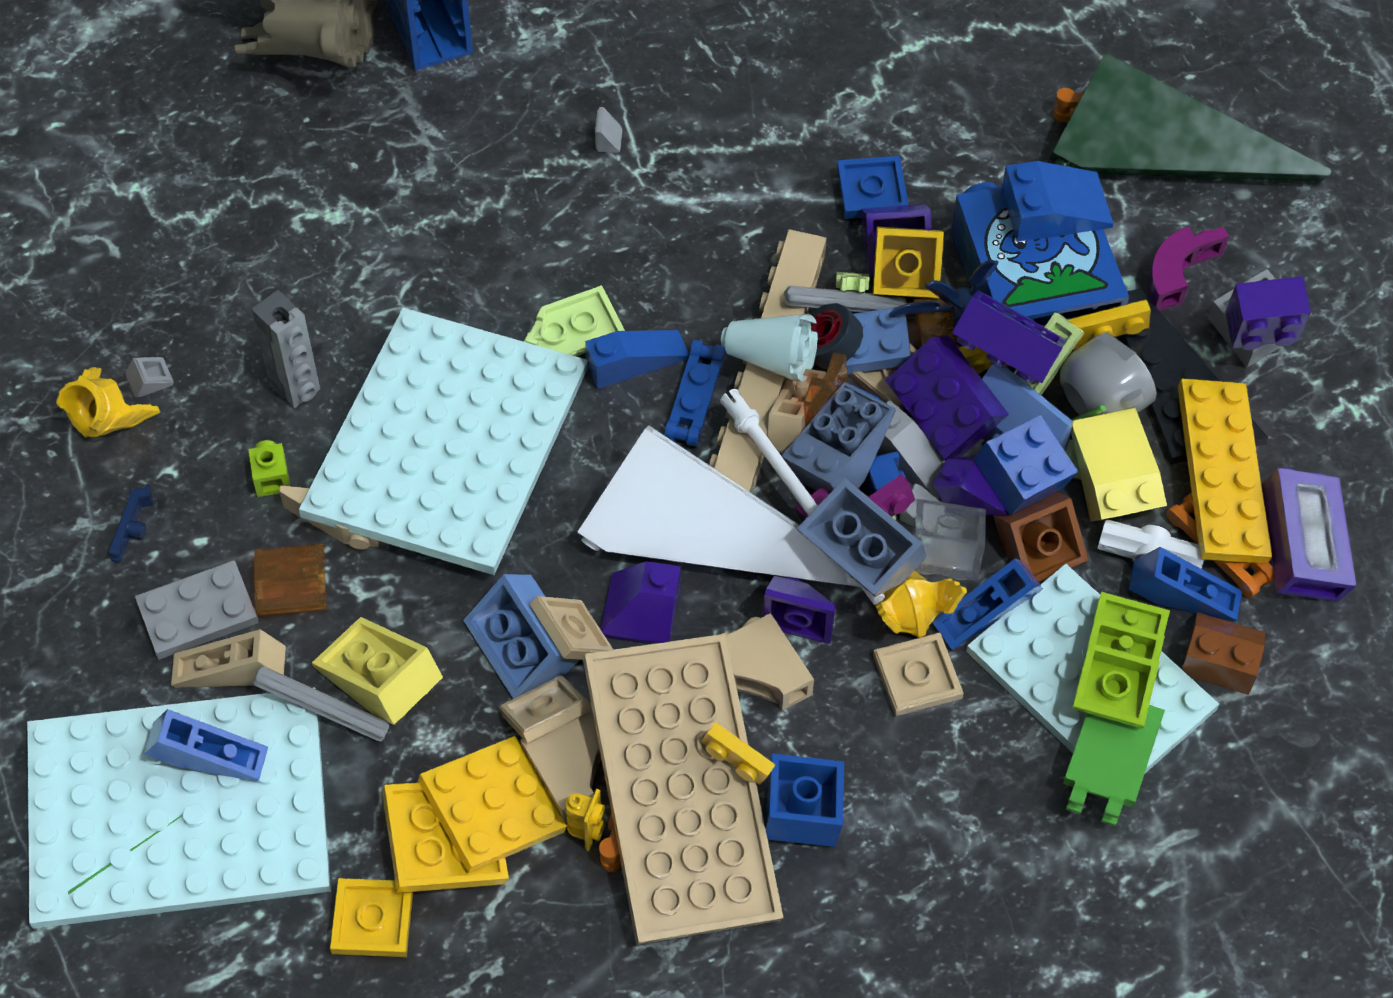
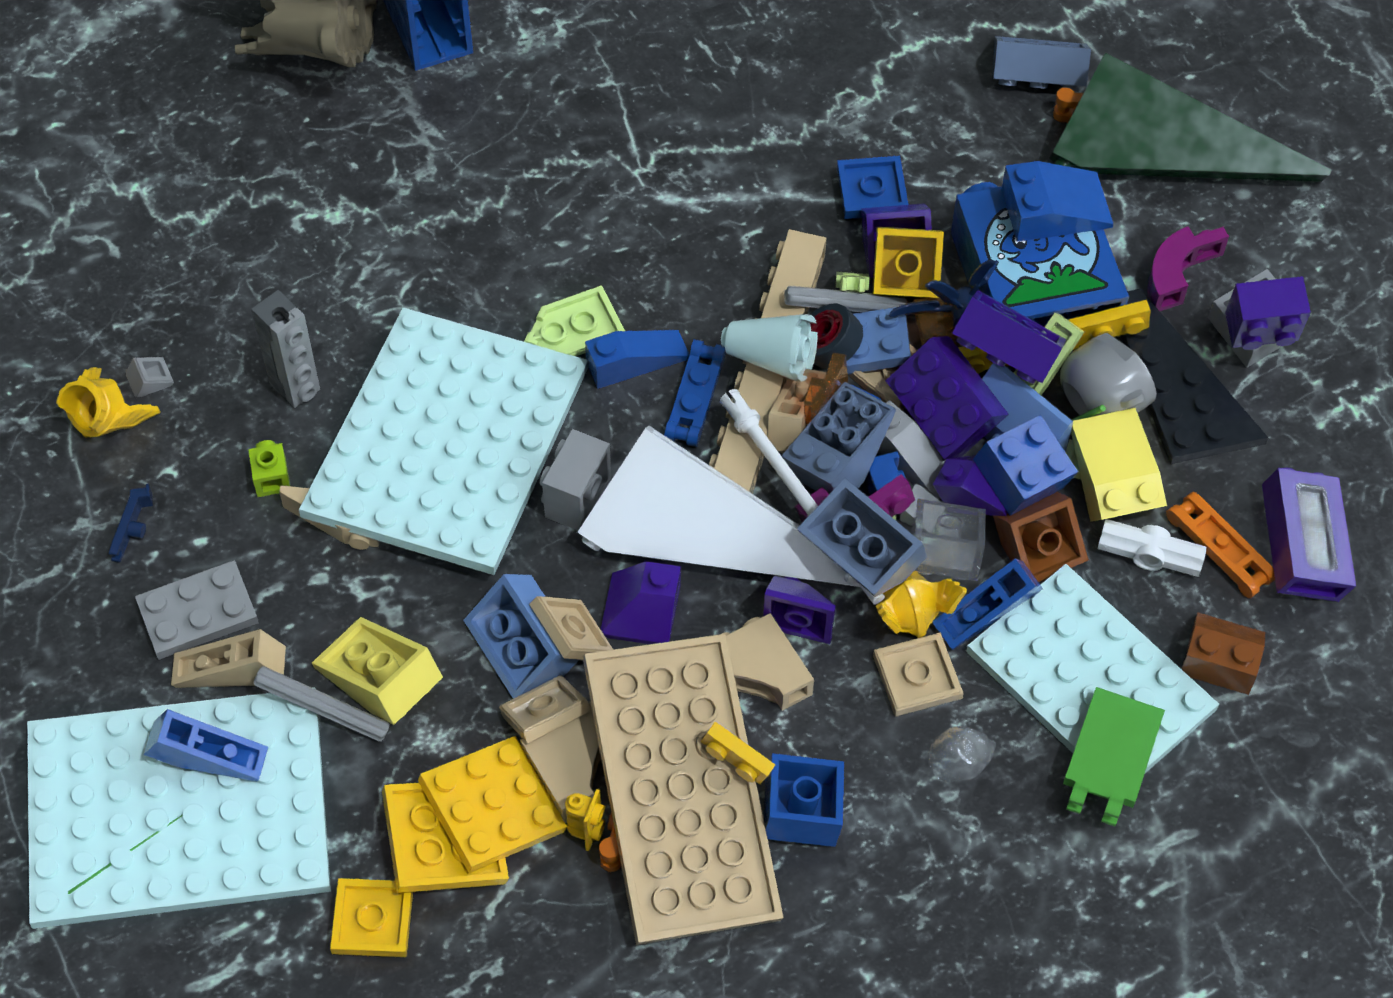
(290, 579): clear orange slope -> none
(575, 479): none -> light grey brick
(607, 132): light grey slope -> none
(960, 754): none -> clear hair
(1040, 62): none -> sand blue slope
(1121, 660): lime slope -> none
(1183, 586): blue slope -> none
(1224, 471): yellow plate -> none

